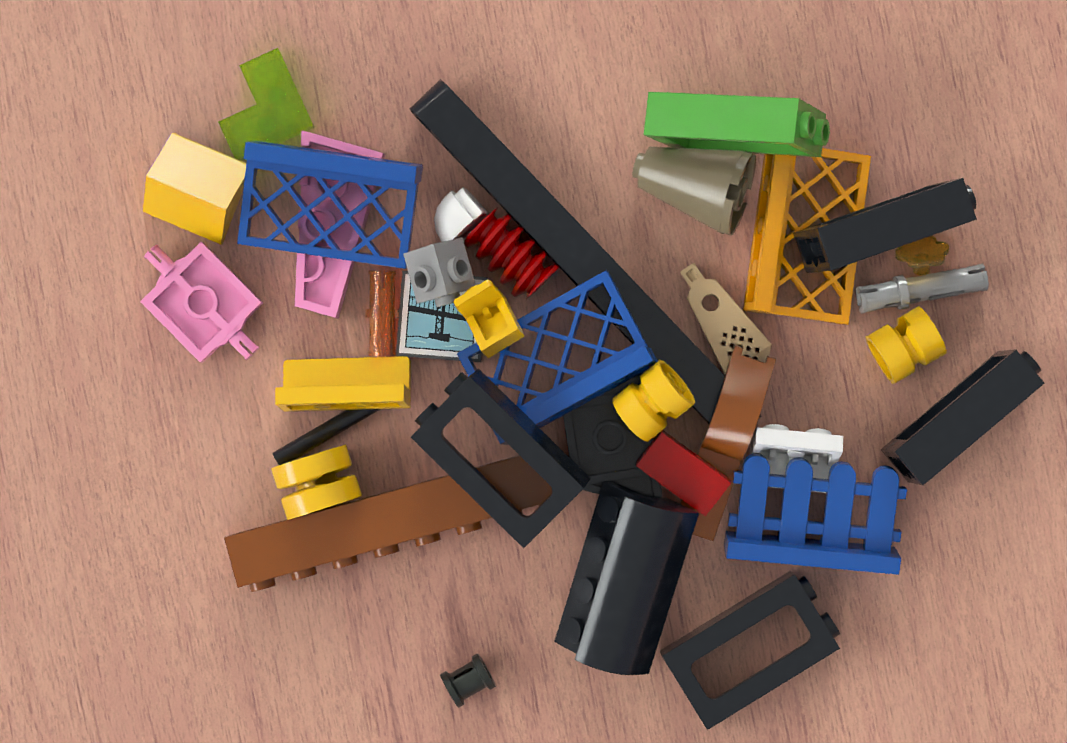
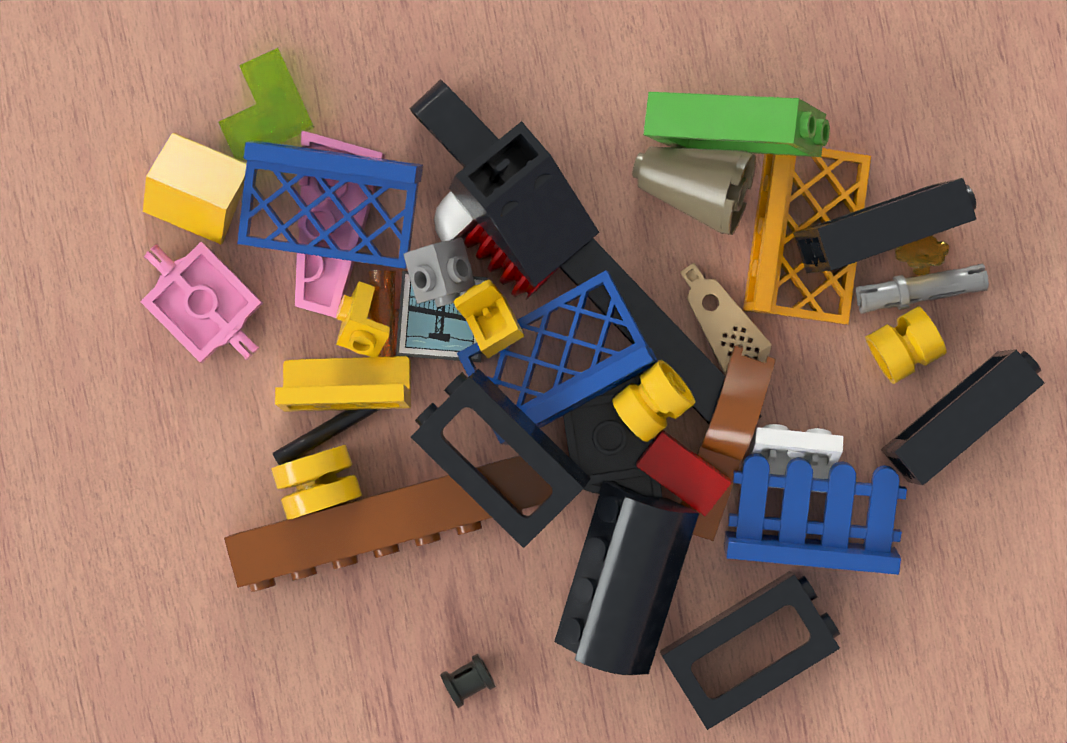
(356, 330): none -> yellow bracket
(524, 204): none -> black slope

